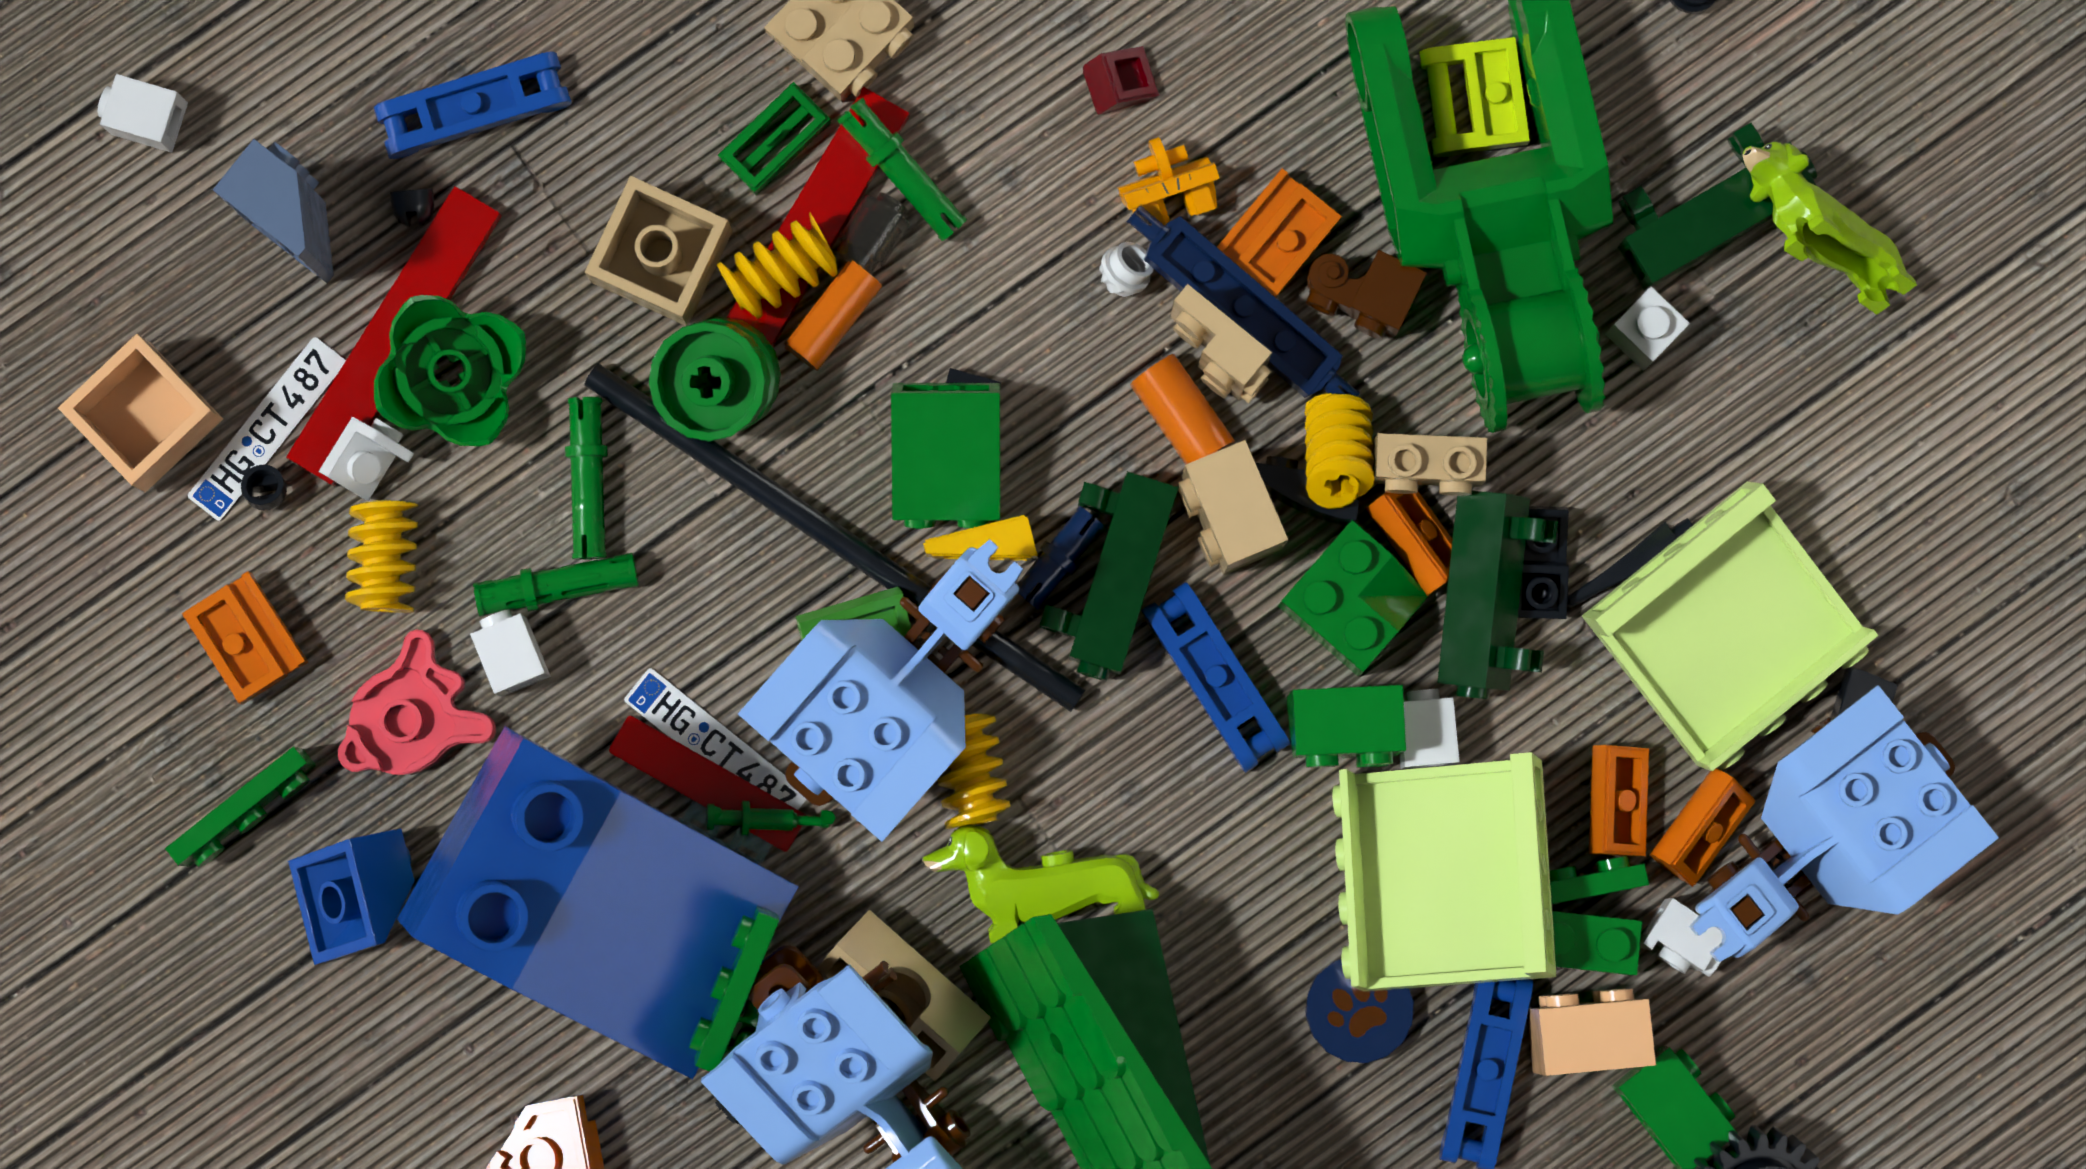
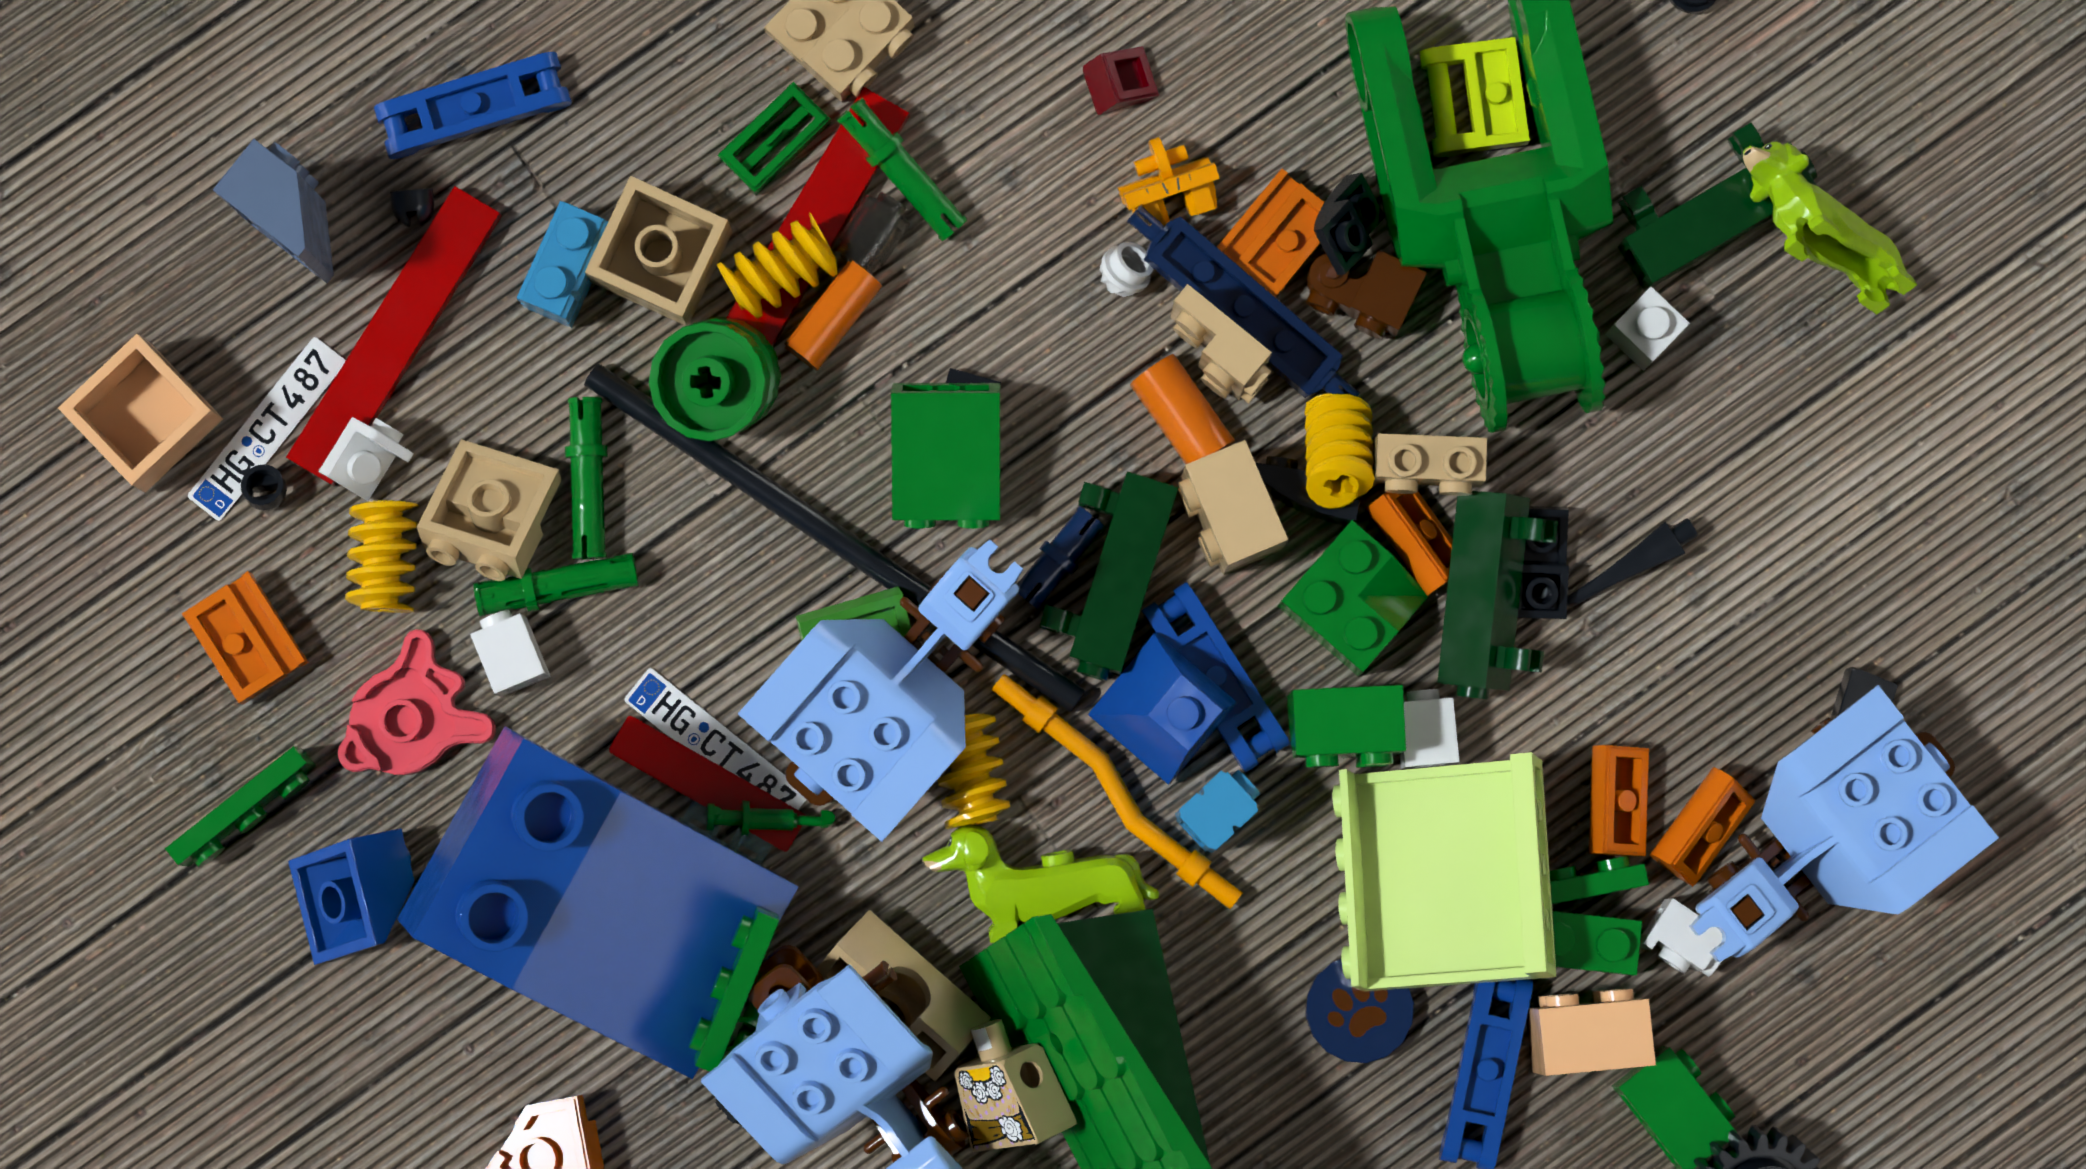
(142, 112): white brick -> none
(488, 511): none -> tan plate
(491, 359): green brick -> none
(557, 275): none -> dark azure brick
(1010, 535): yellow slope -> none
(1010, 1093): none -> tan torso
(1042, 715): none -> light orange bar
(1162, 708): none -> blue slope
(1218, 809): none -> dark azure brick
(1347, 221): none -> black slope
(1729, 628): yellowish green panel -> none

